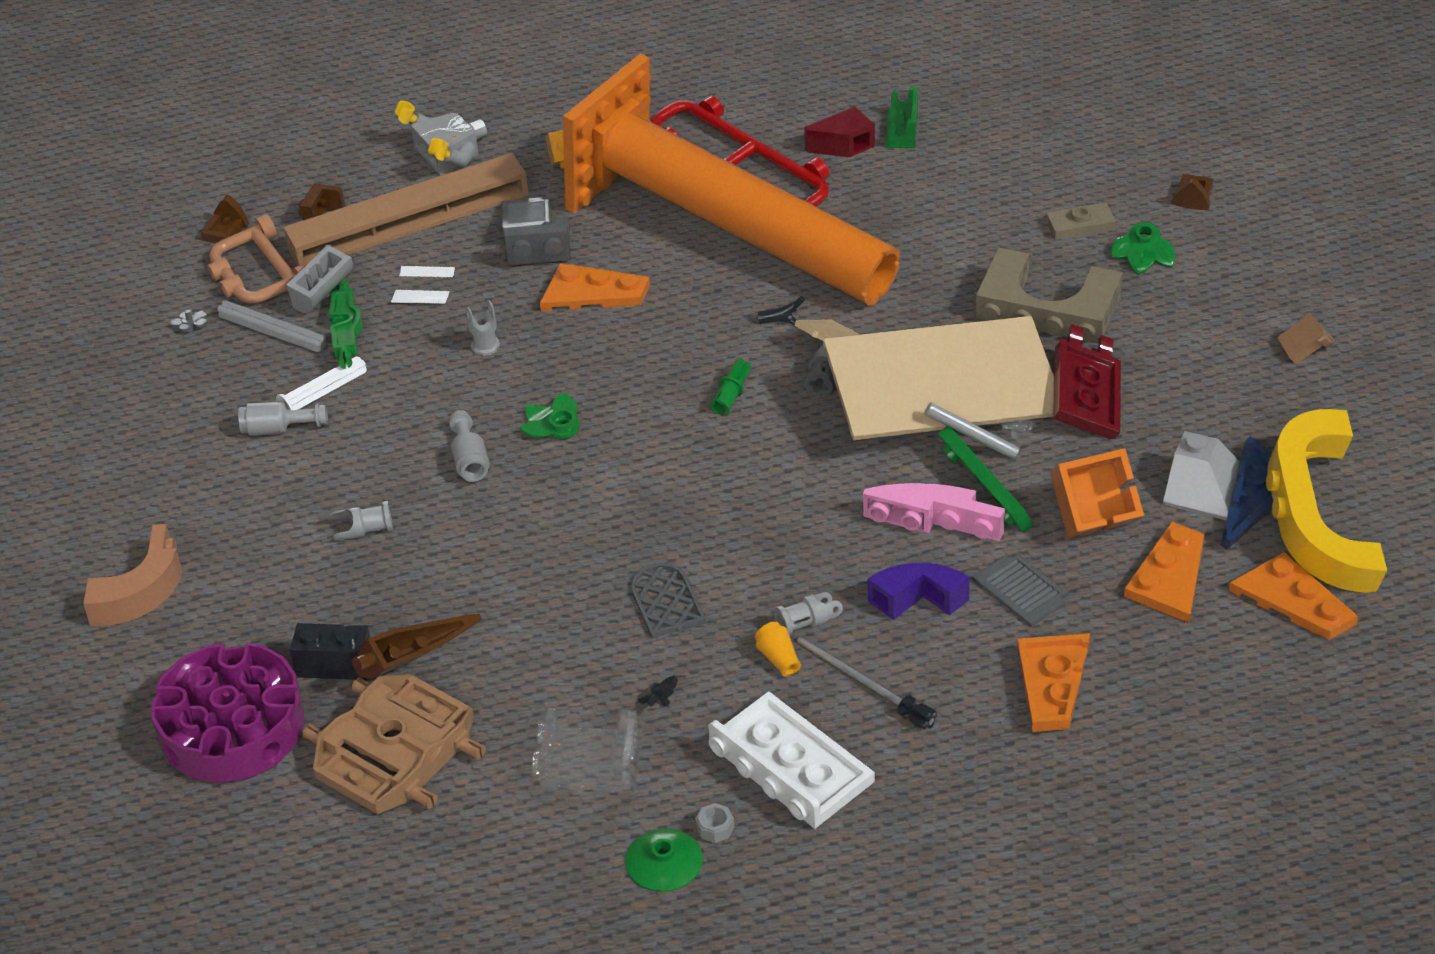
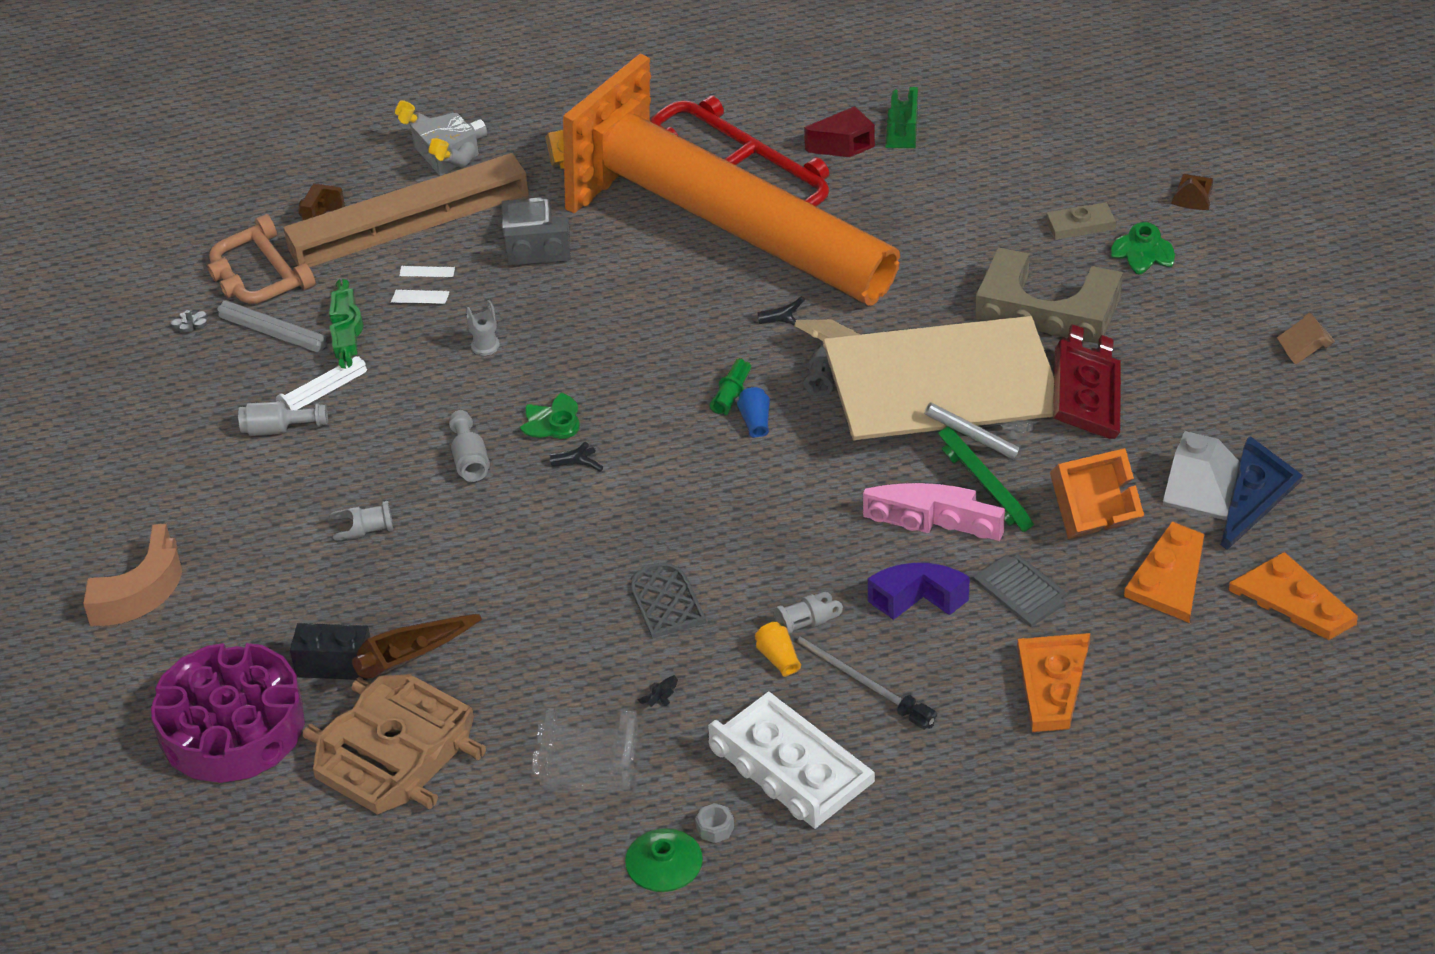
(227, 221): reddish brown tile -> none
(318, 278): light grey brick -> none
(576, 456): none -> black bar
(592, 286): orange wing -> none
(754, 409): none -> blue cone
(1311, 543): yellow arch -> none

